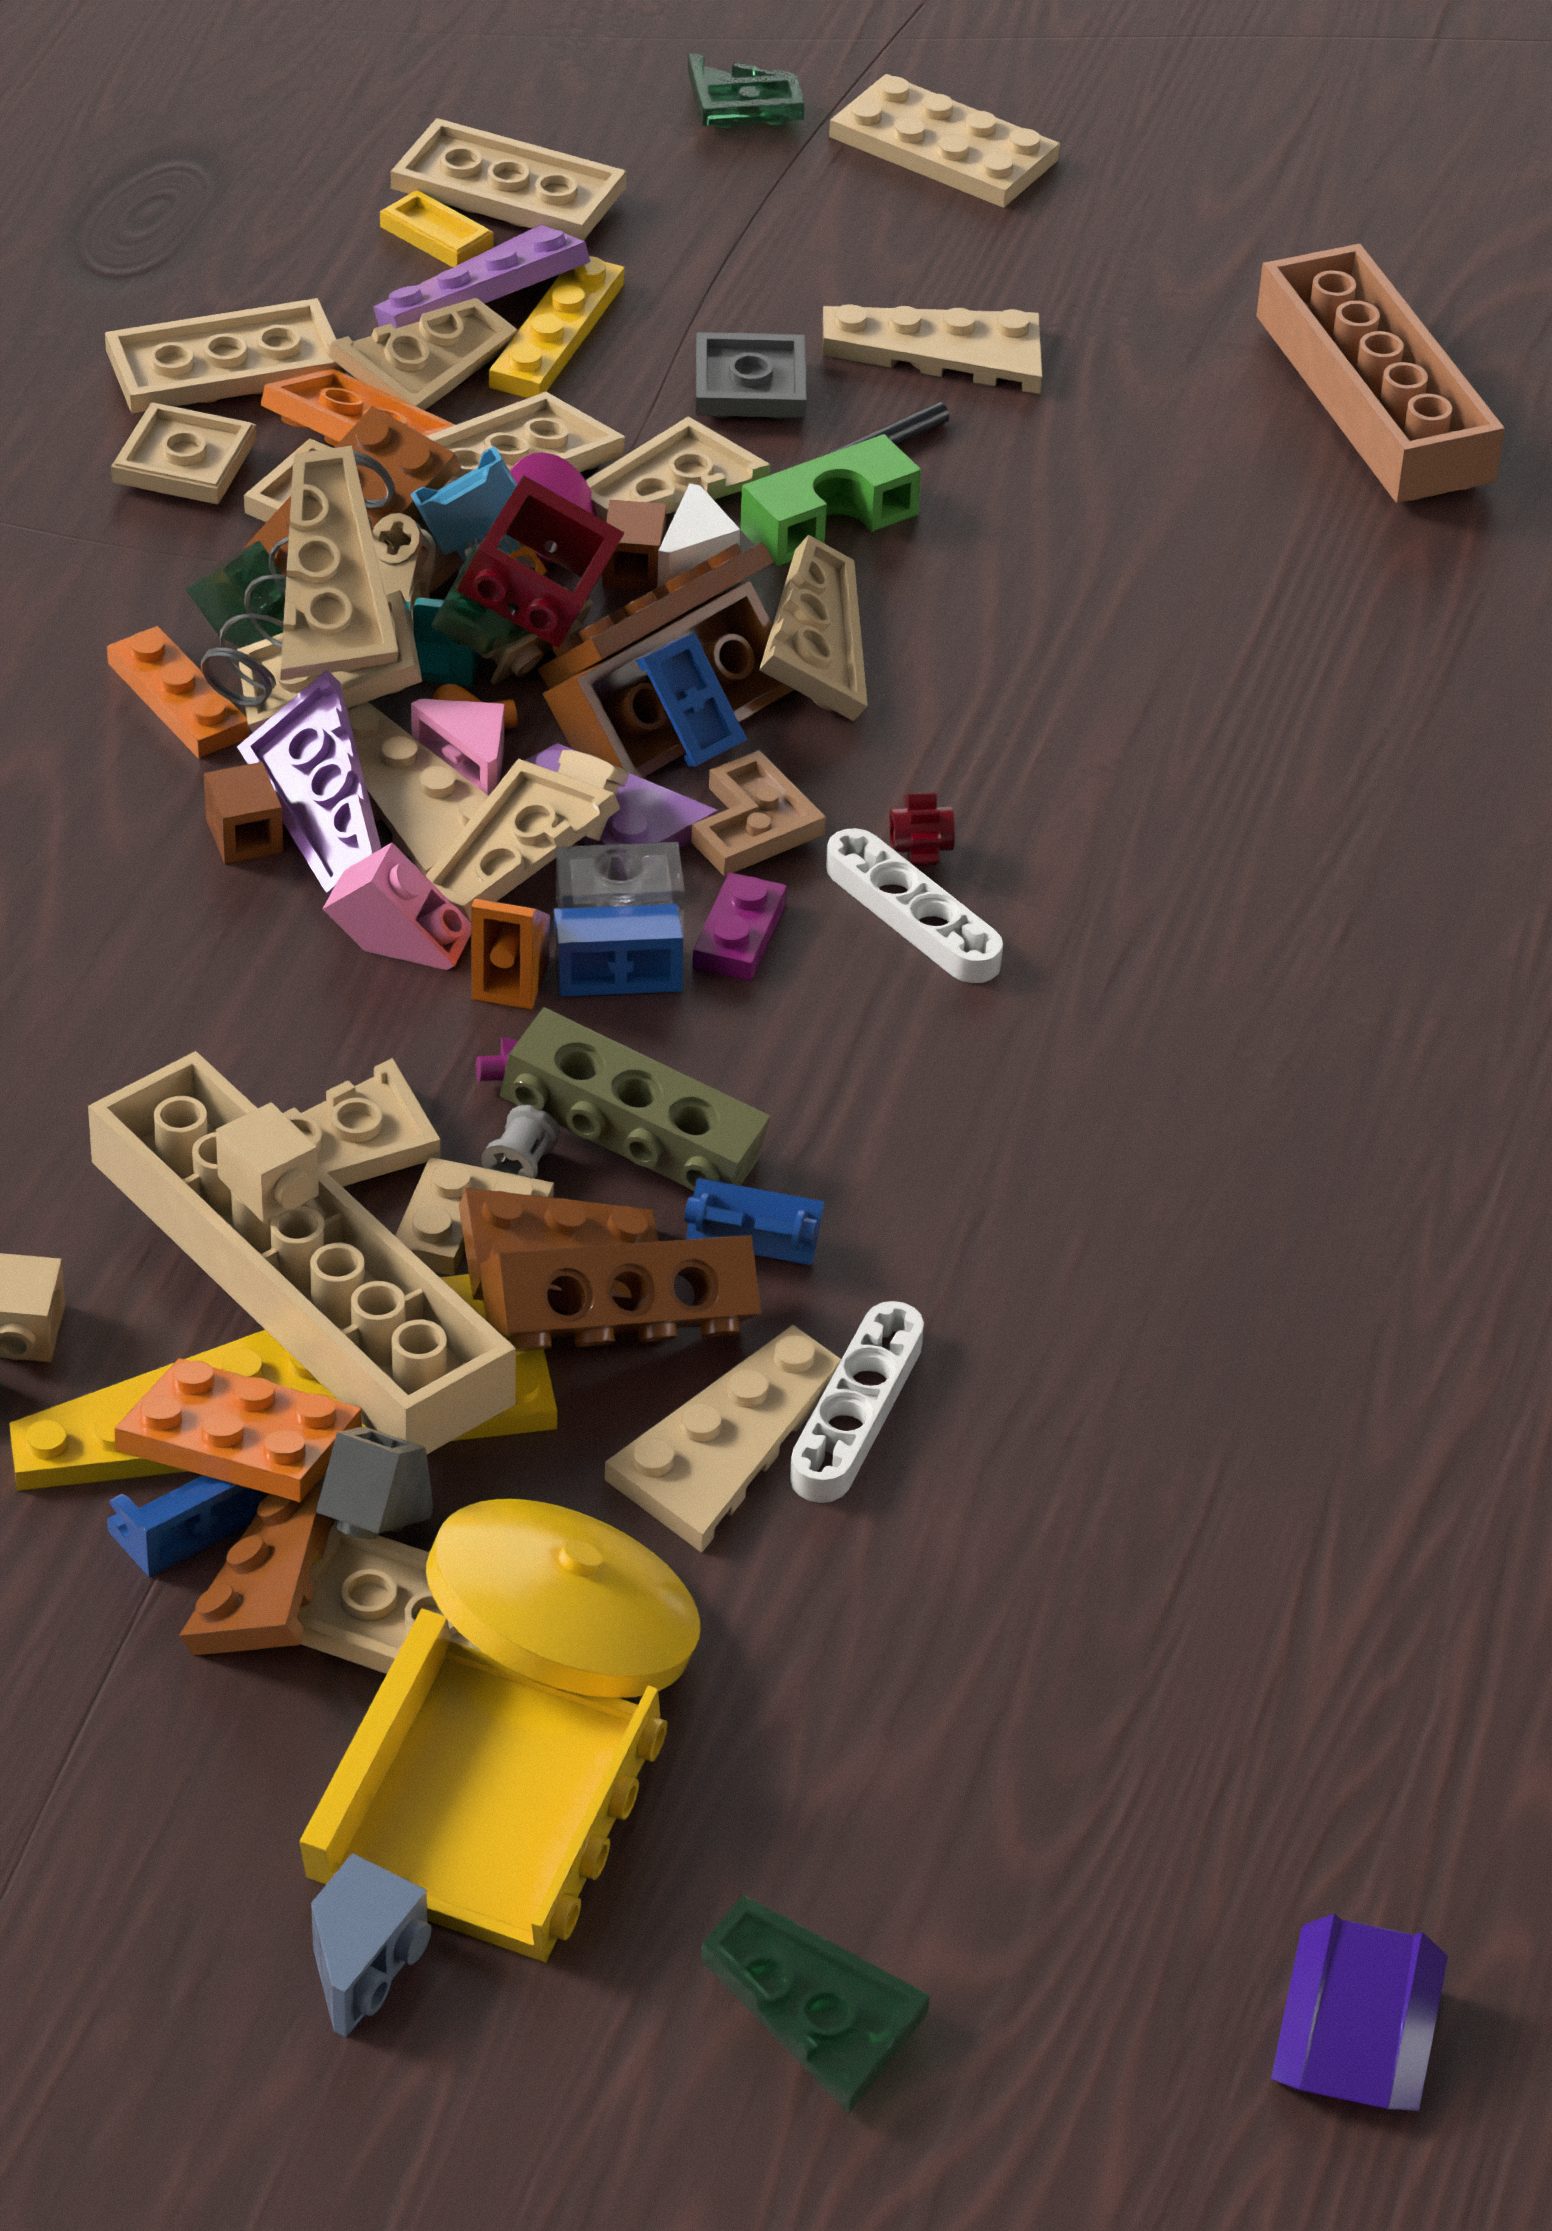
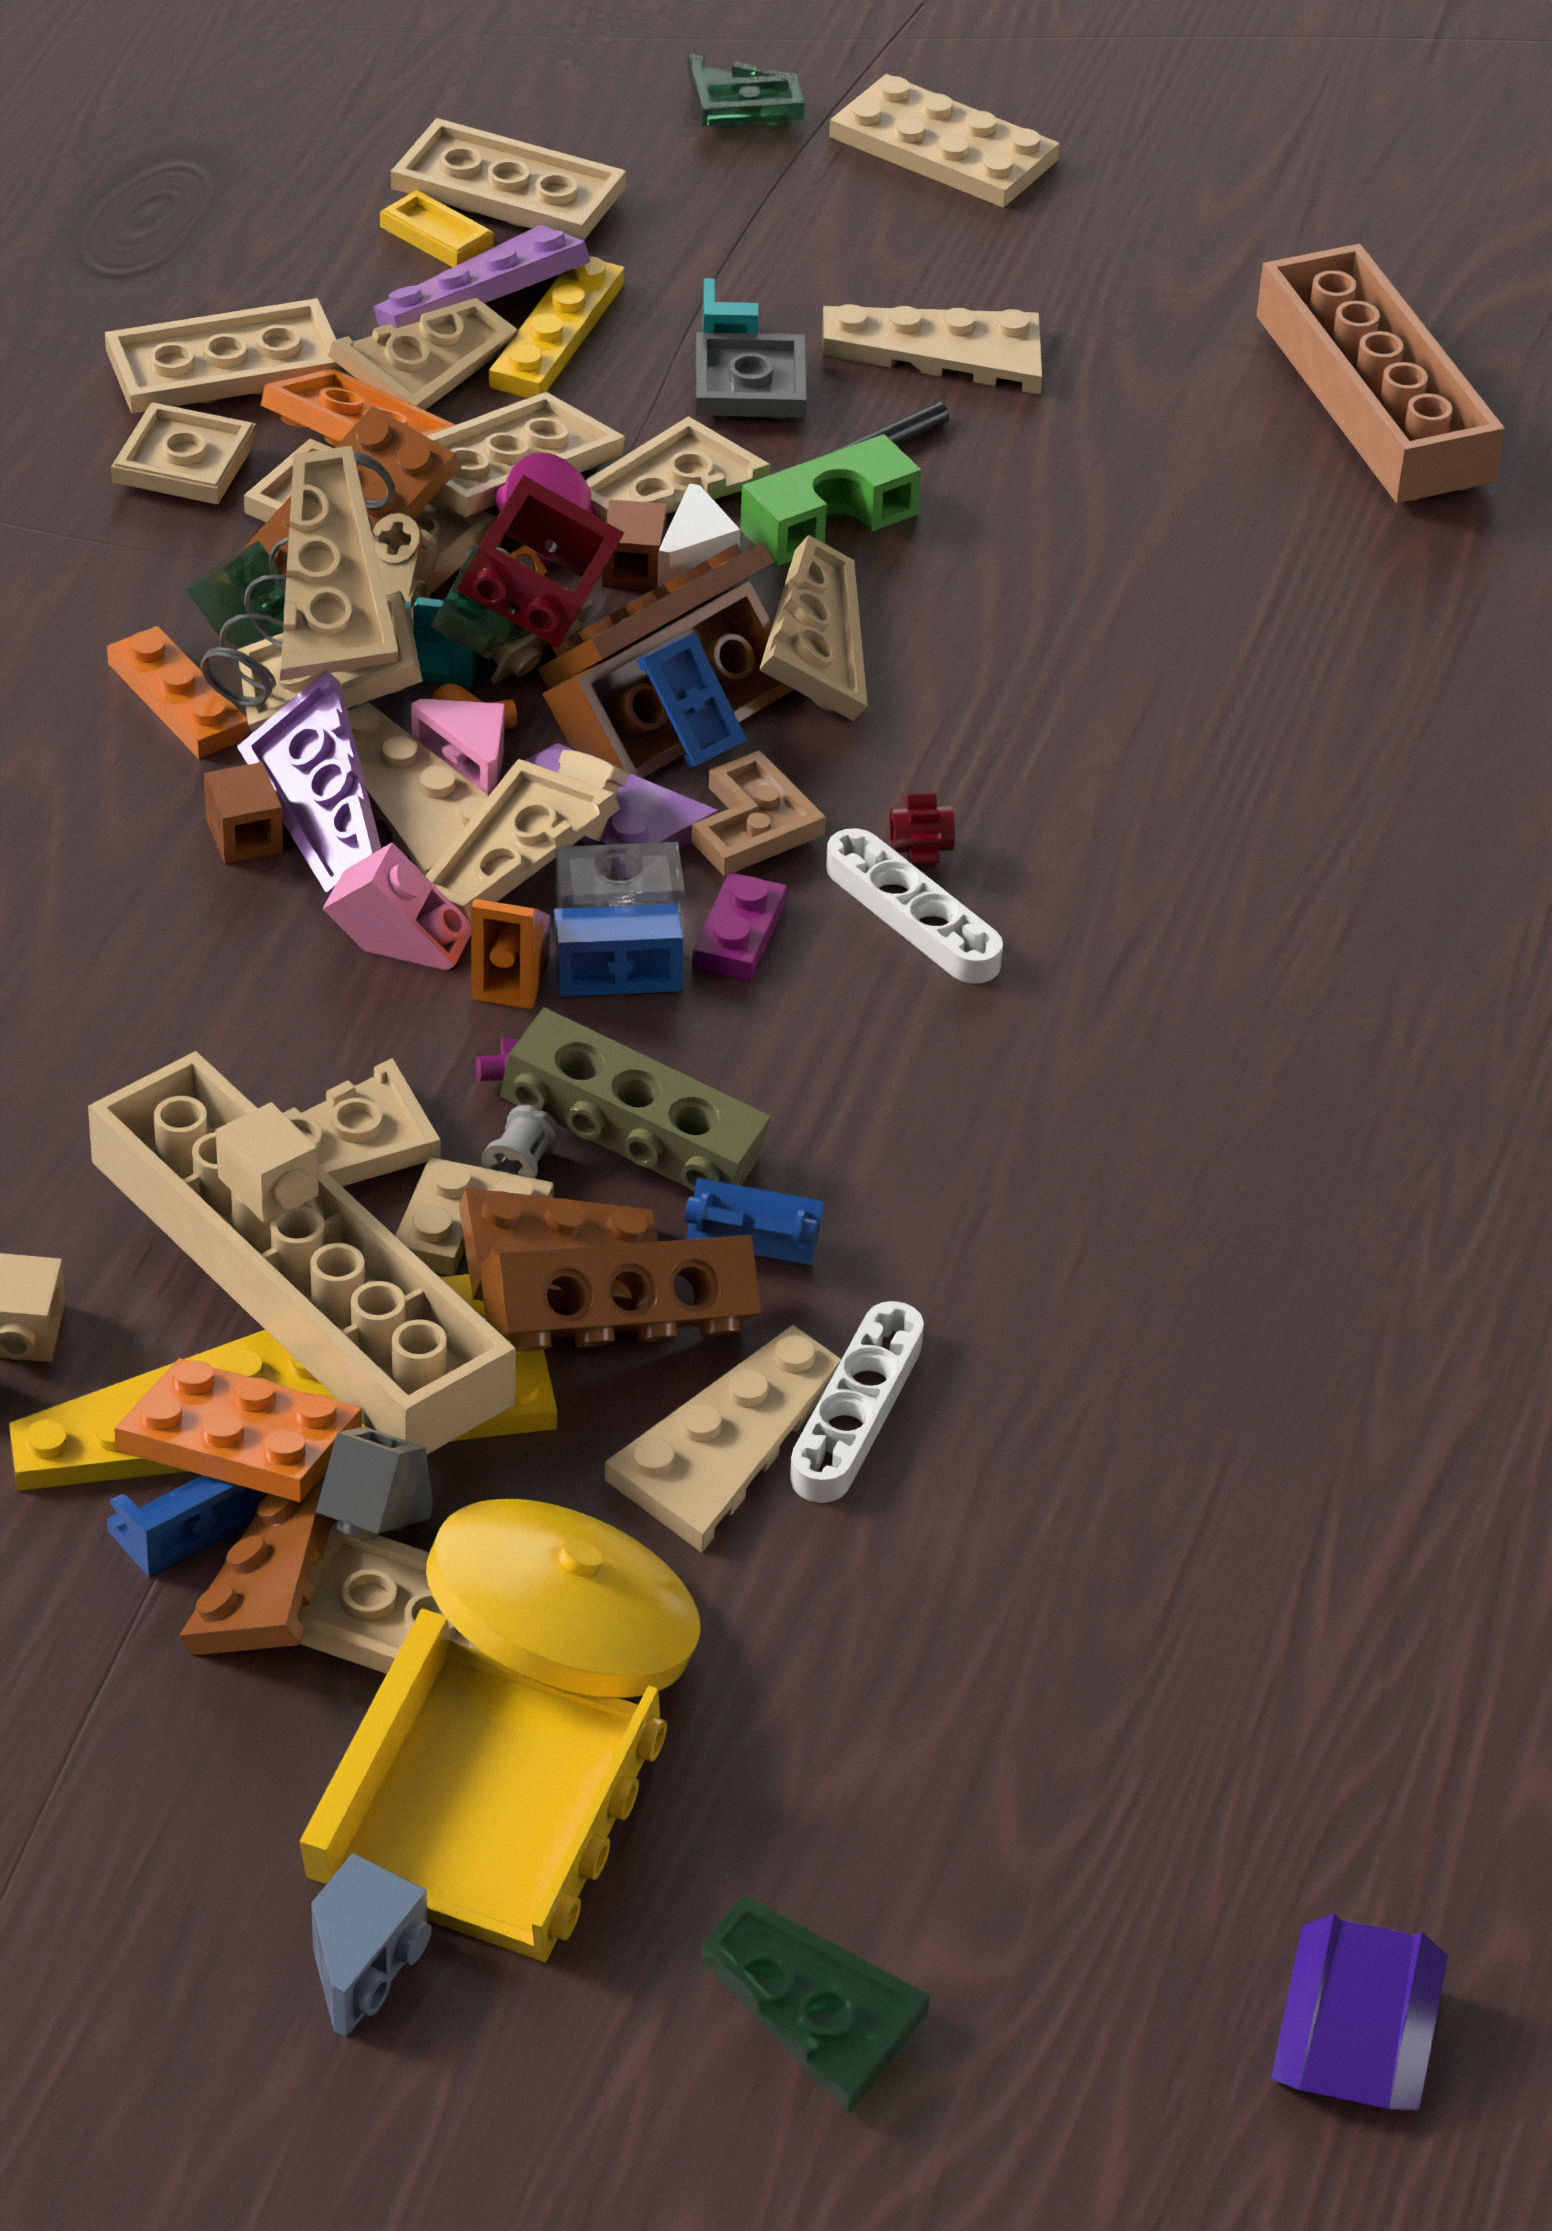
(468, 506): dark azure piece -> none
(727, 316): none -> teal panel

